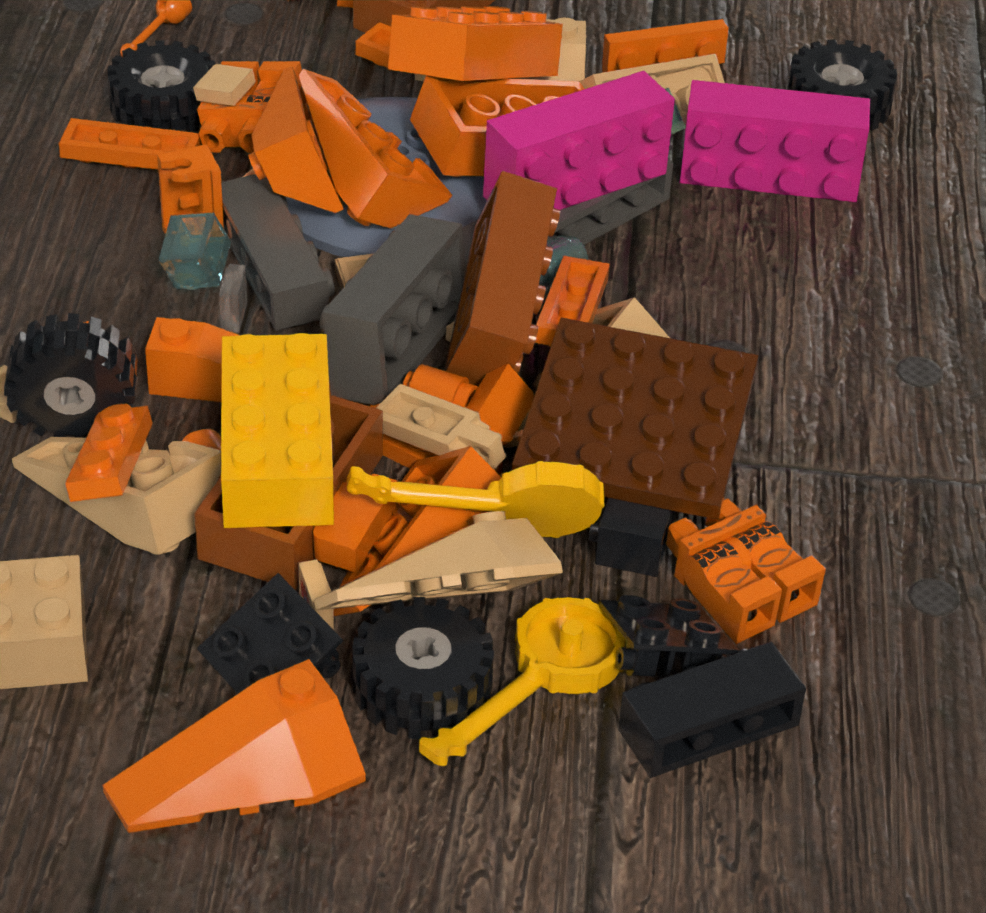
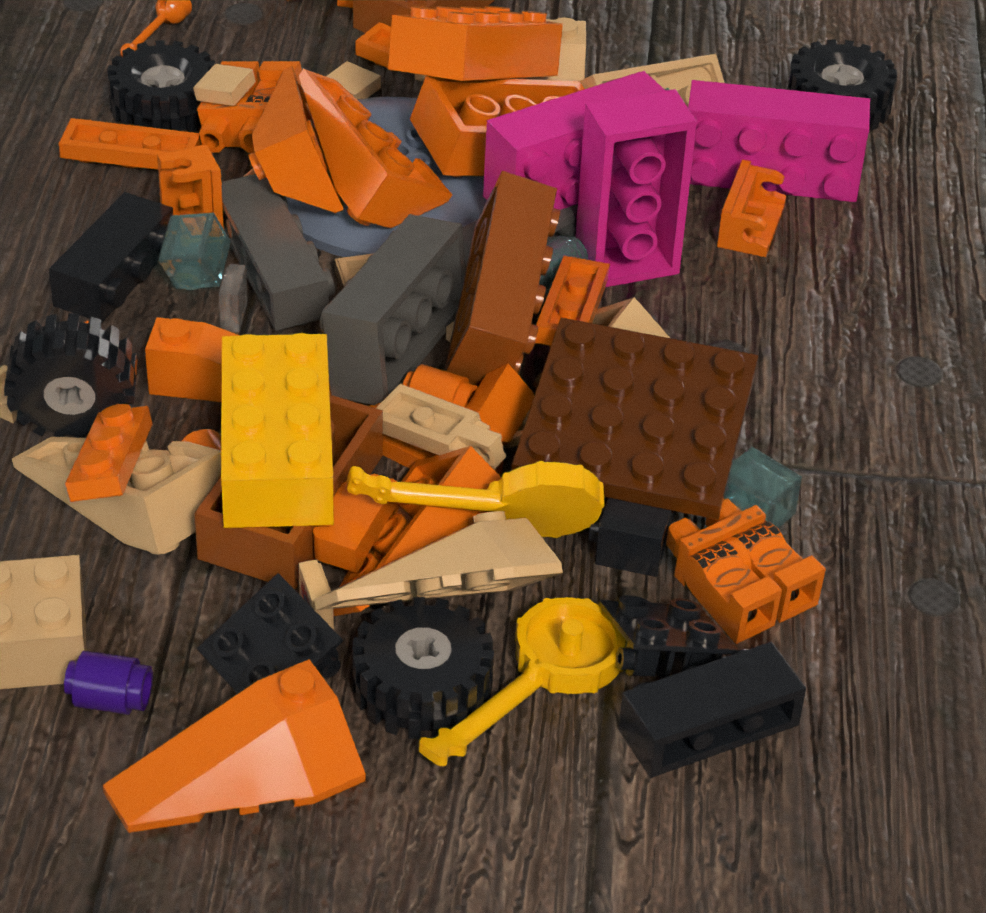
(108, 682): none -> dark purple brick
(110, 257): none -> black brick
(357, 80): none -> tan tile
(636, 184): none -> dark pink brick
(664, 44): orange plate -> none
(751, 211): none -> orange hinge
(764, 483): none -> clear light blue brick

